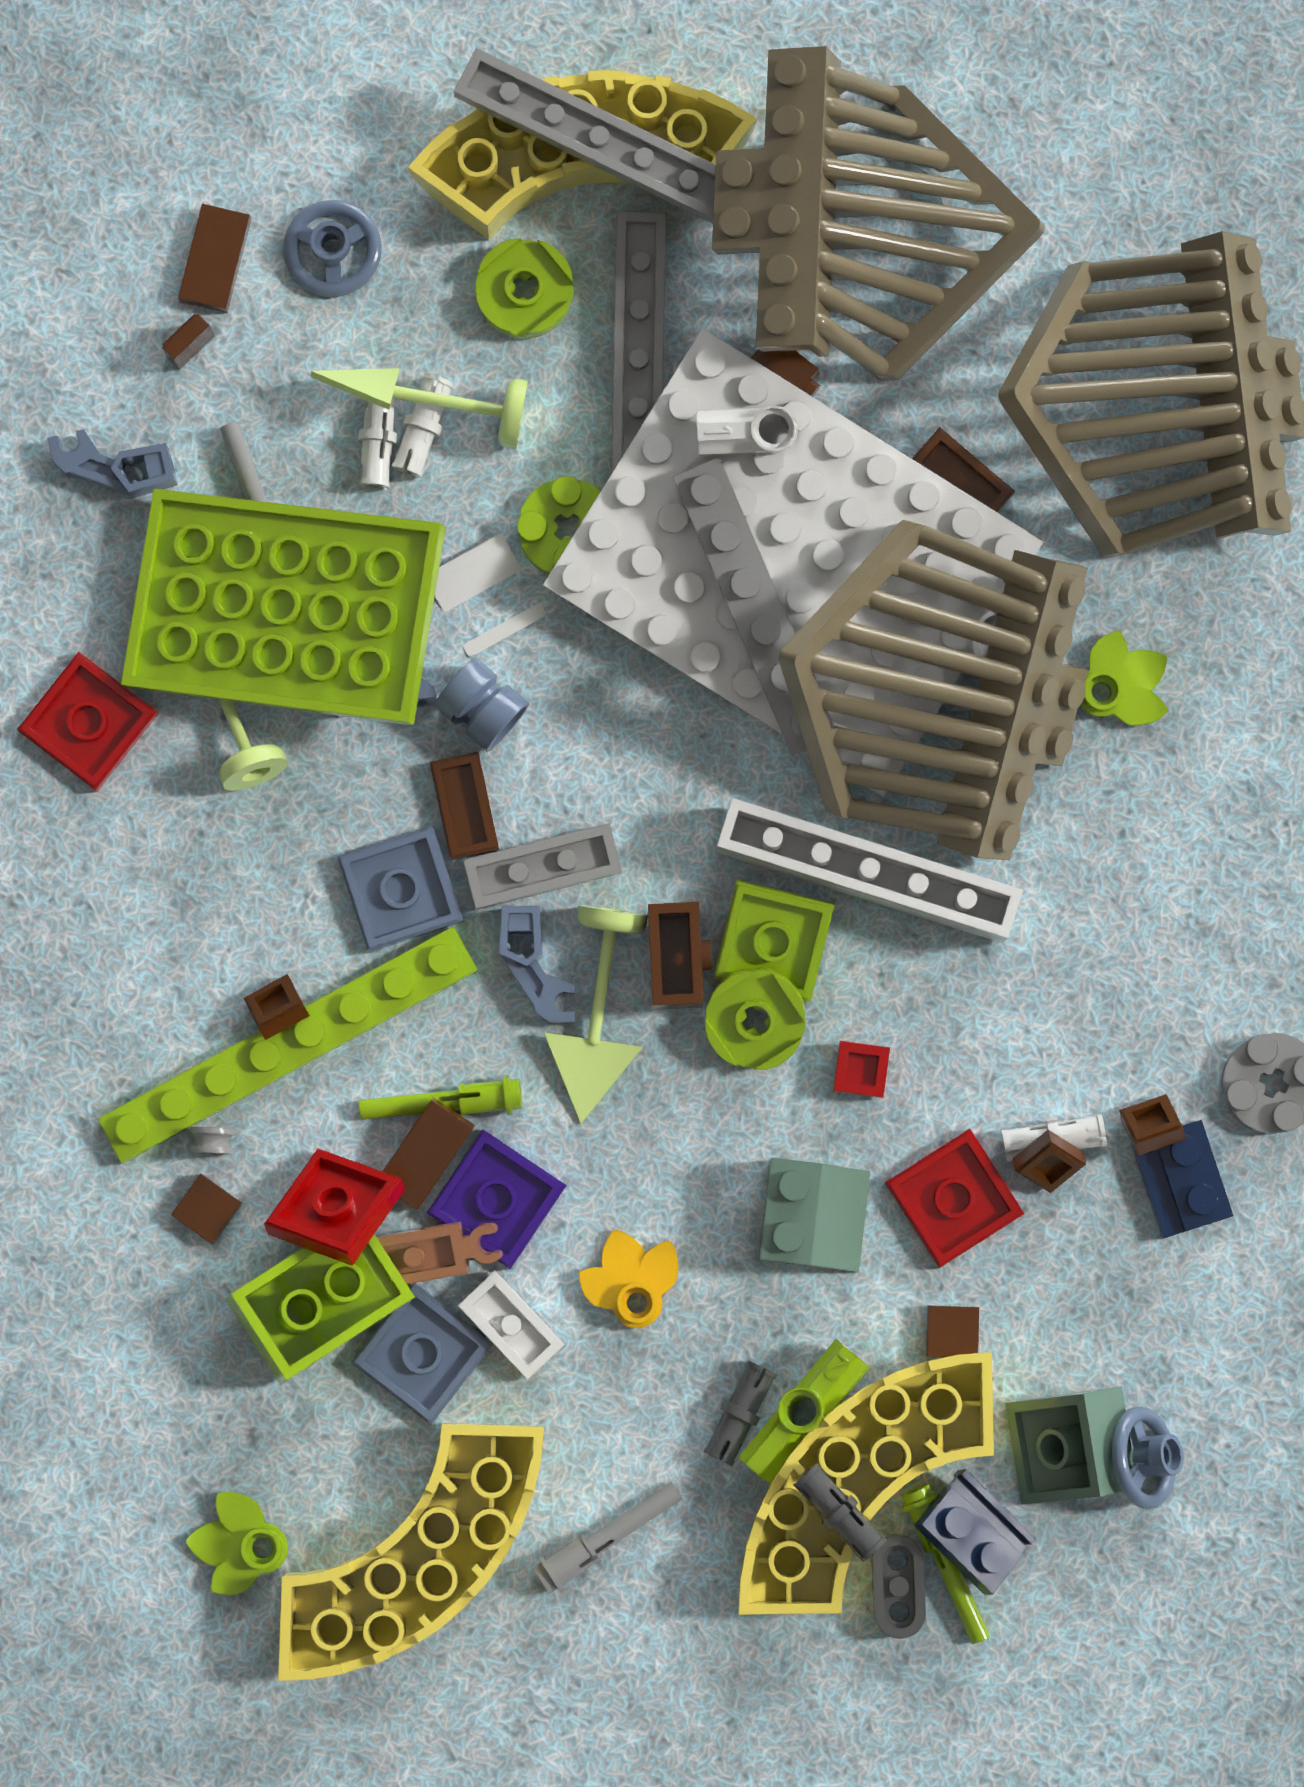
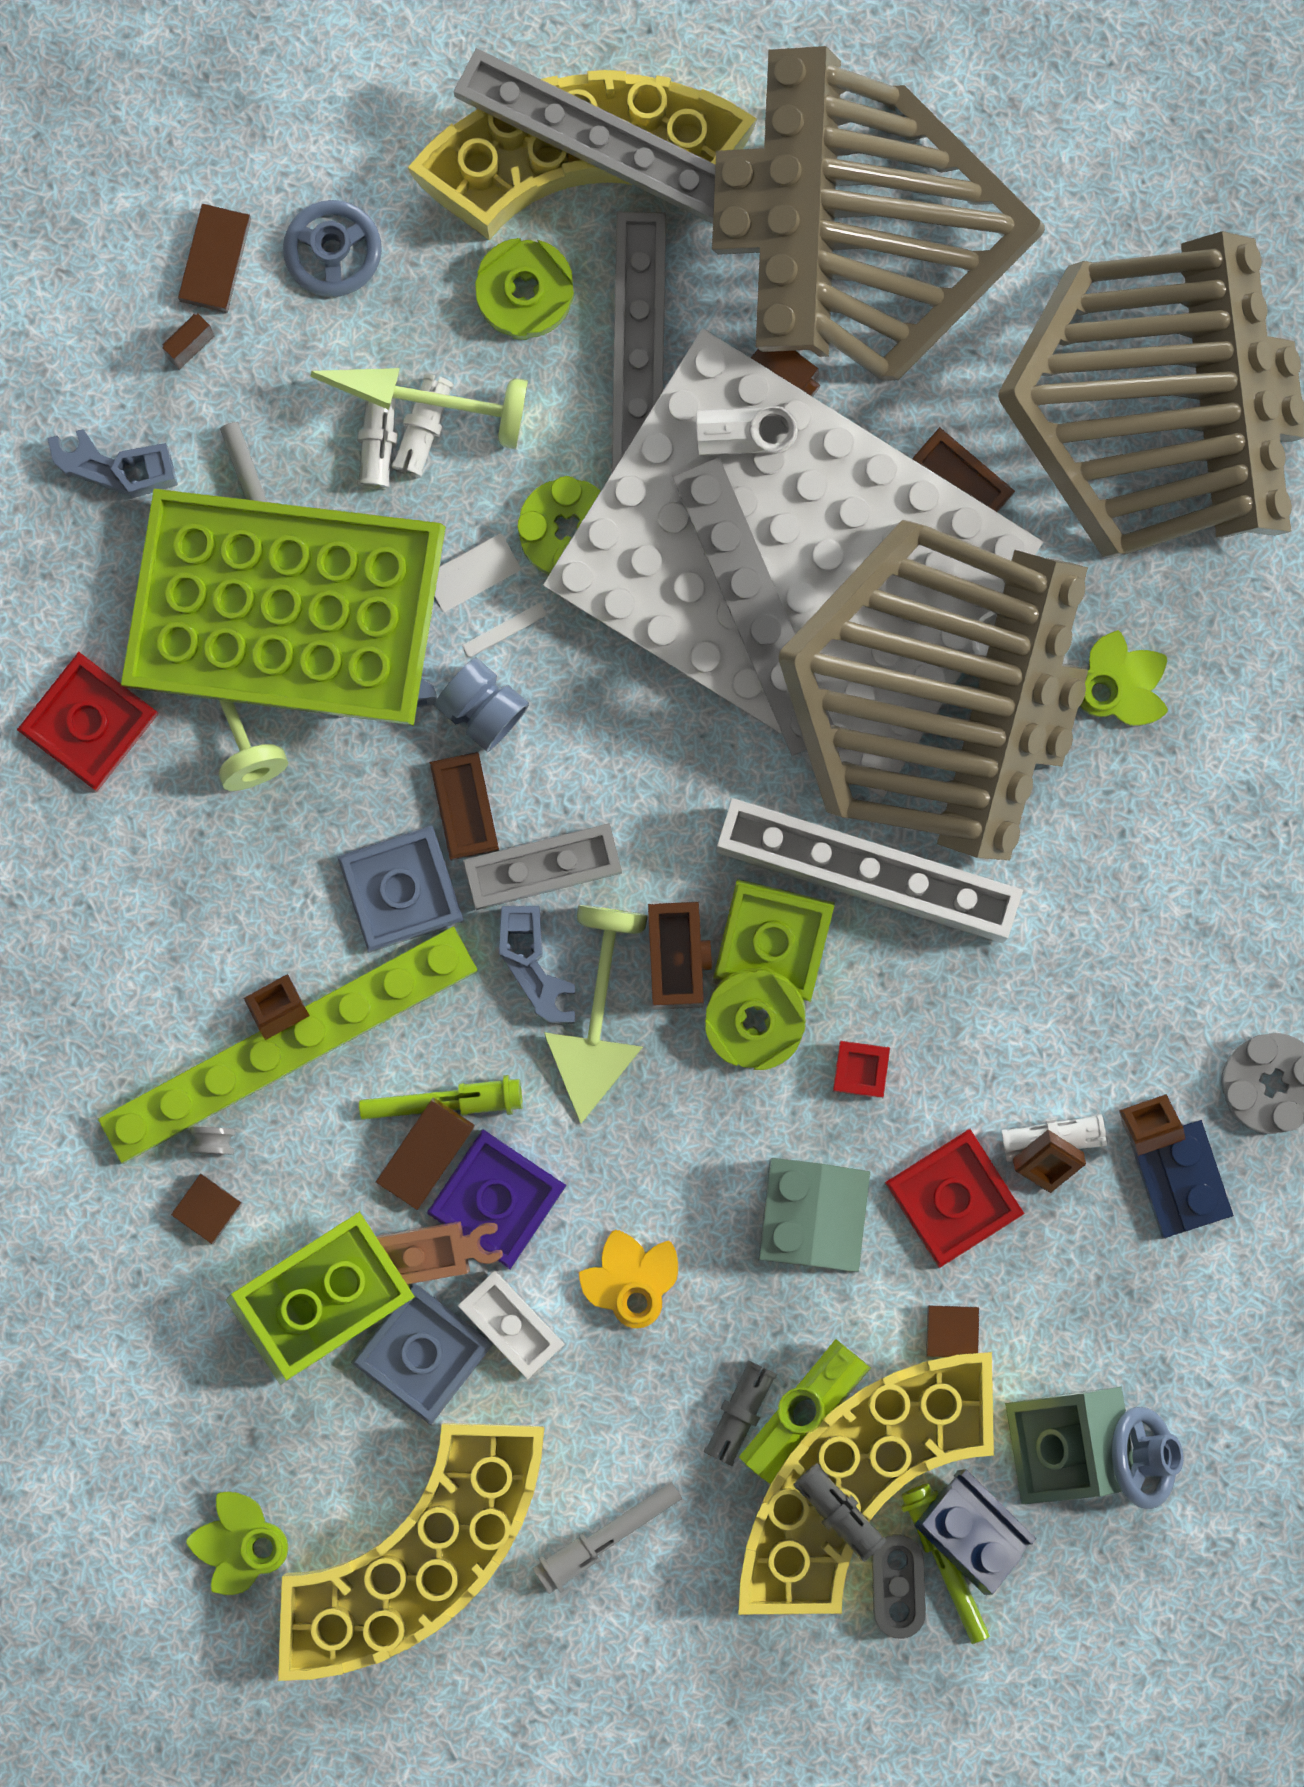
(334, 1206): red tile -> none

